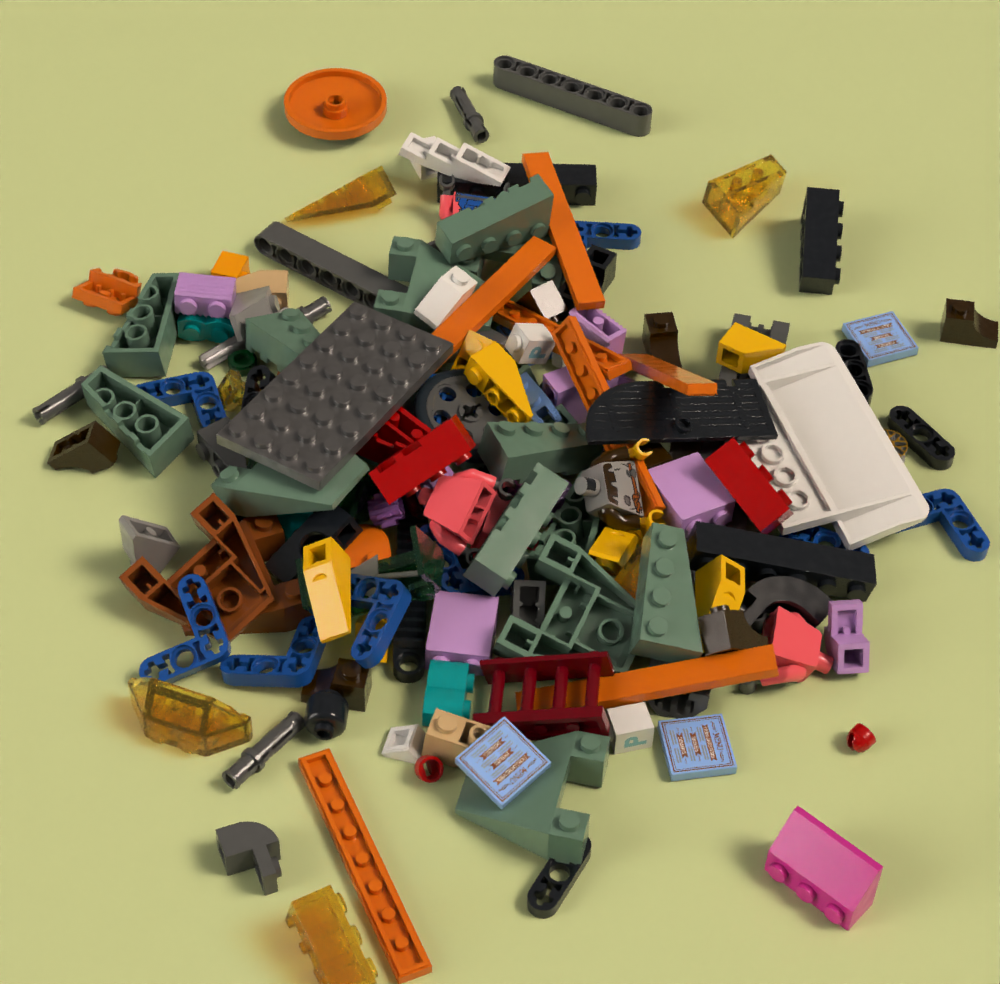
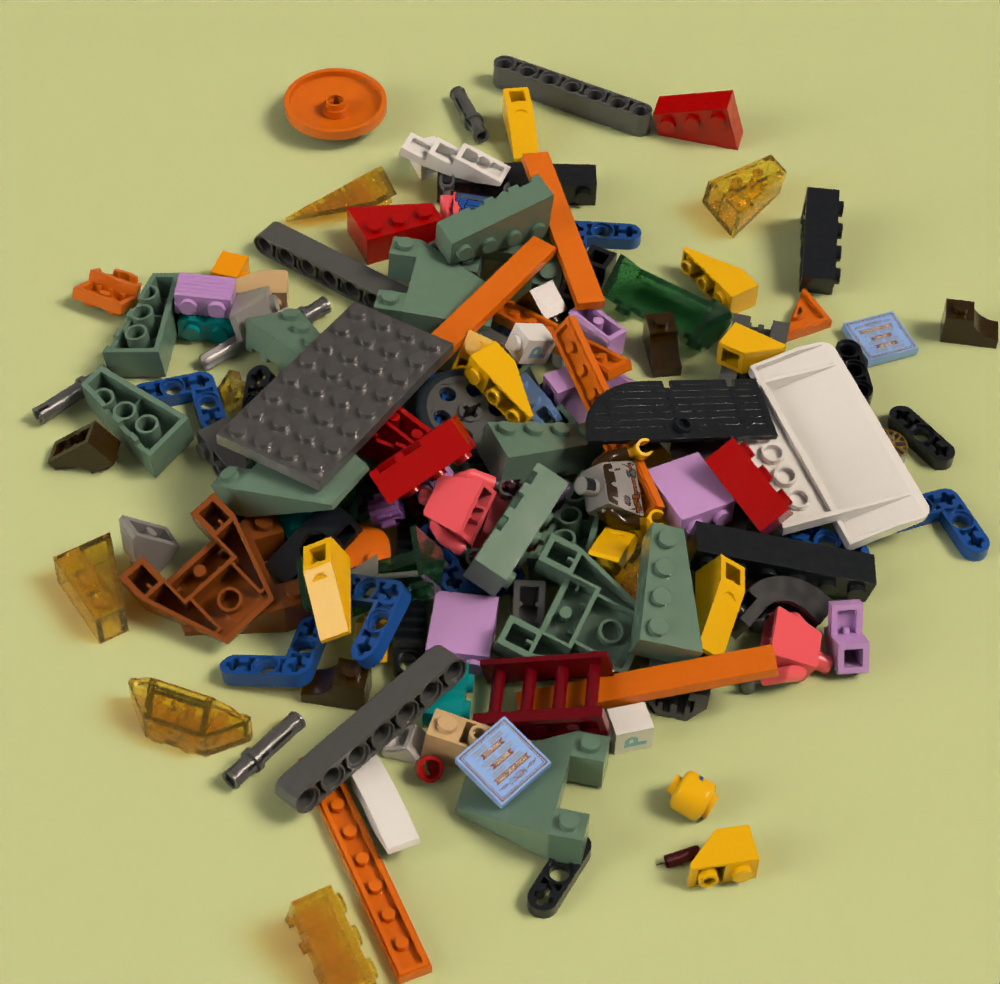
(94, 587): none -> clear yellow wedge
(199, 645): blue beam -> none
(242, 361): dark green tile -> none
(248, 847): dark grey brick -> none
(326, 714): black head -> none
(370, 729): none -> dark grey beam
(375, 226): none -> red wedge
(383, 806): none -> white slope
(445, 297): white slope -> none
(519, 121): none -> yellow slope
(644, 293): none -> clear green windscreen
(671, 375): orange tile -> none
(681, 856): none -> dark red piece
(692, 795): none -> yellow head
(696, 747): light blue tile -> none
(700, 118): none -> red wedge
(720, 280): none -> yellow slope
(724, 858): none -> yellow slope
(727, 631): dark brown arch -> none
(807, 317): none -> orange tile
(823, 868): dark pink slope -> none
(860, 738): red hinge -> none

